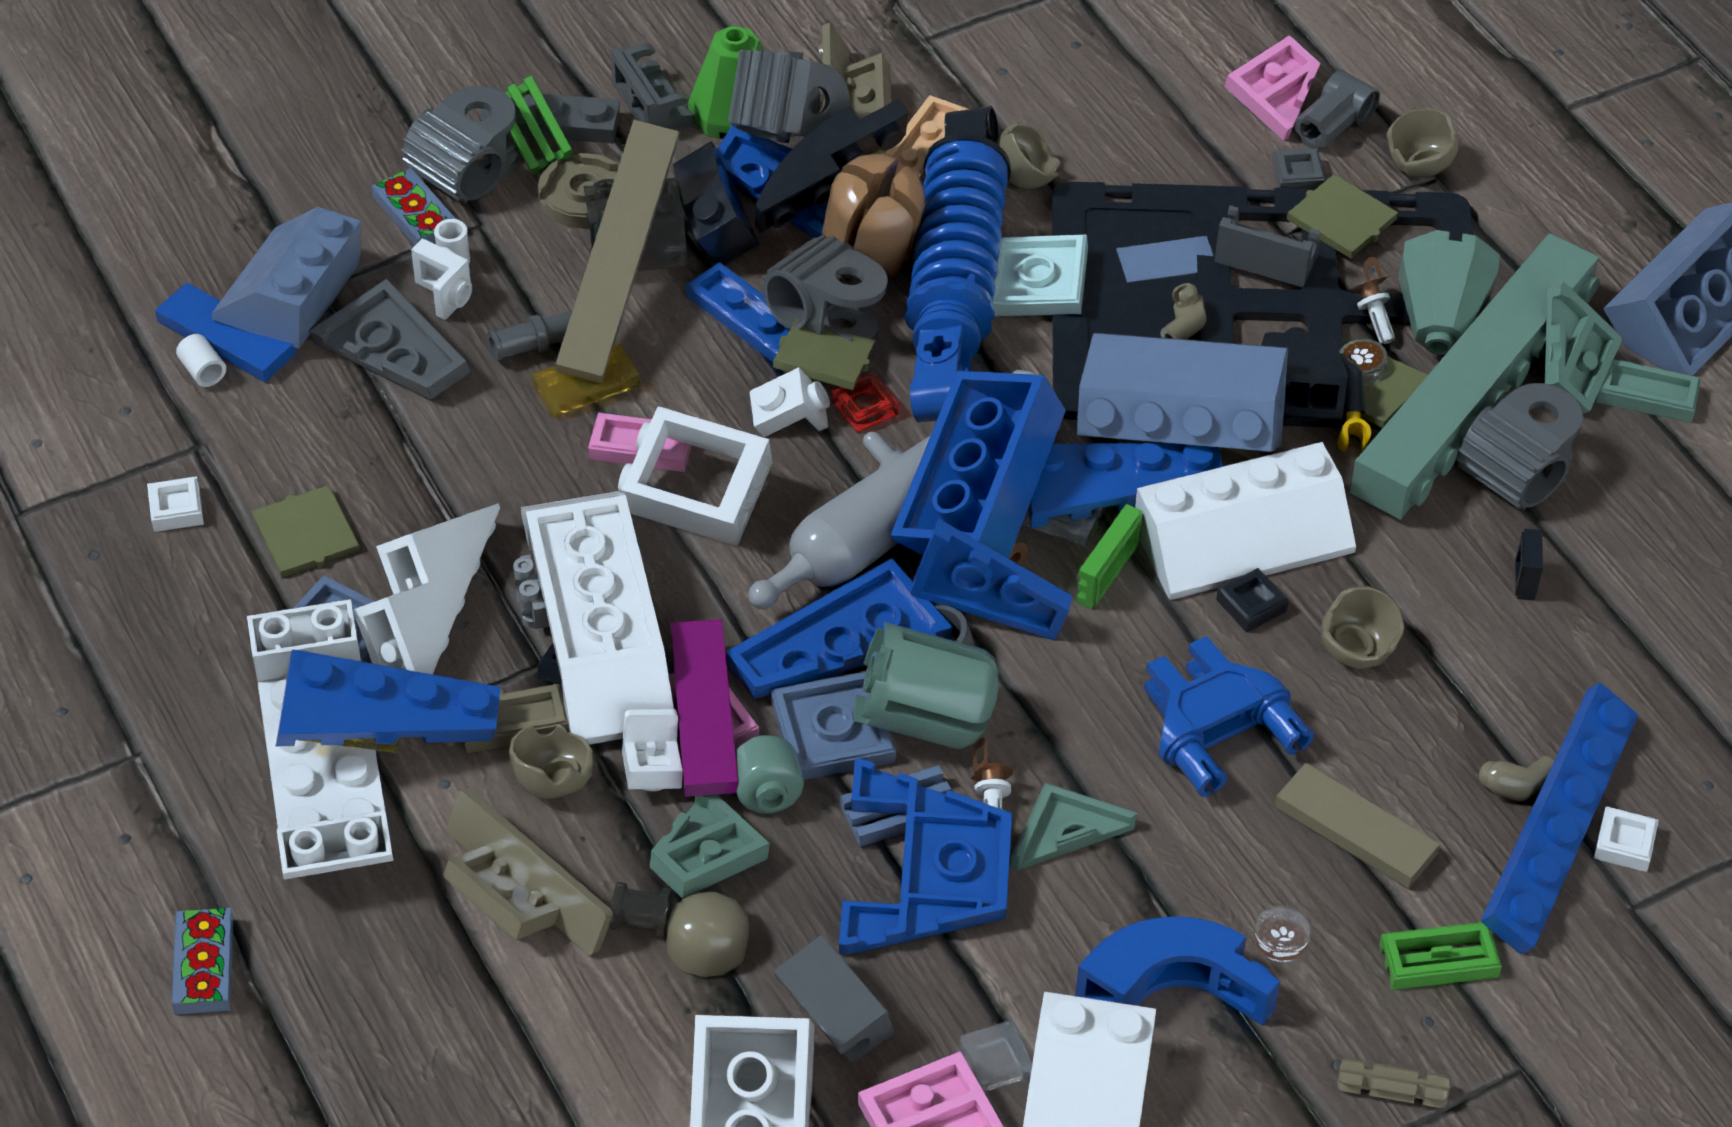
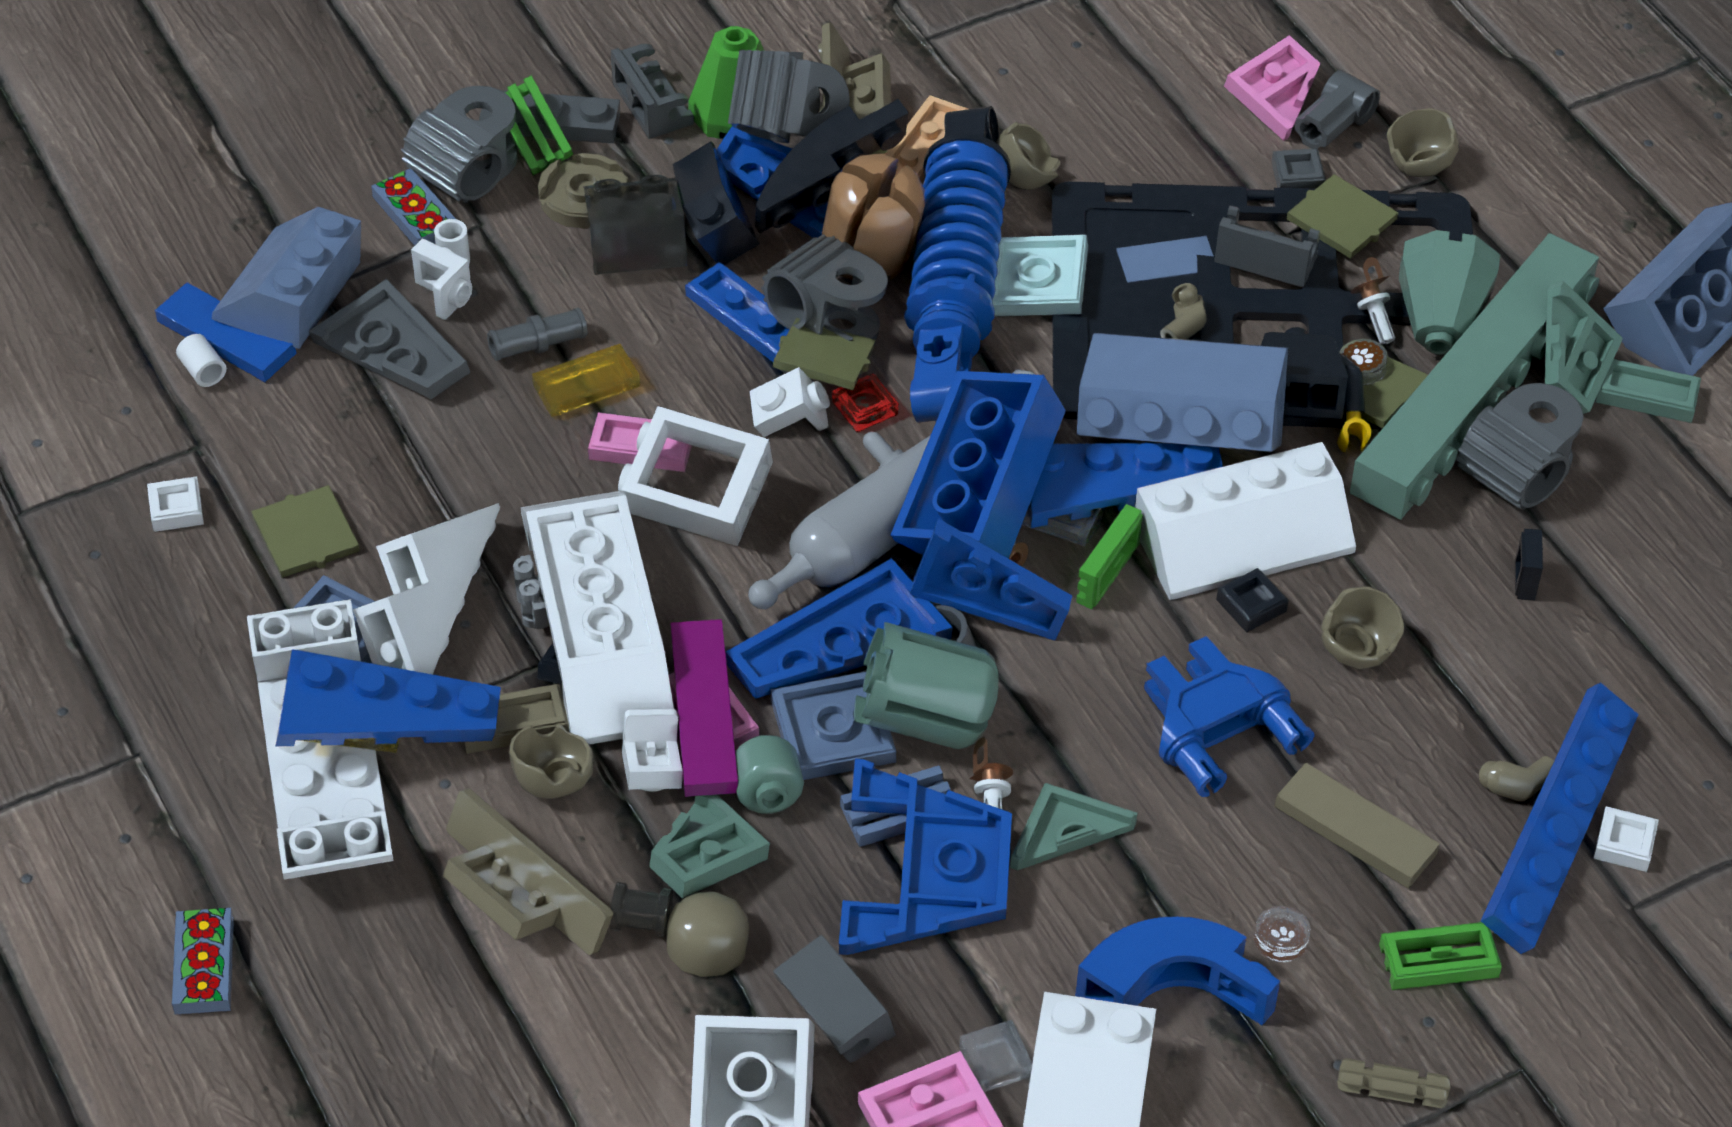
(617, 252): dark tan tile -> none

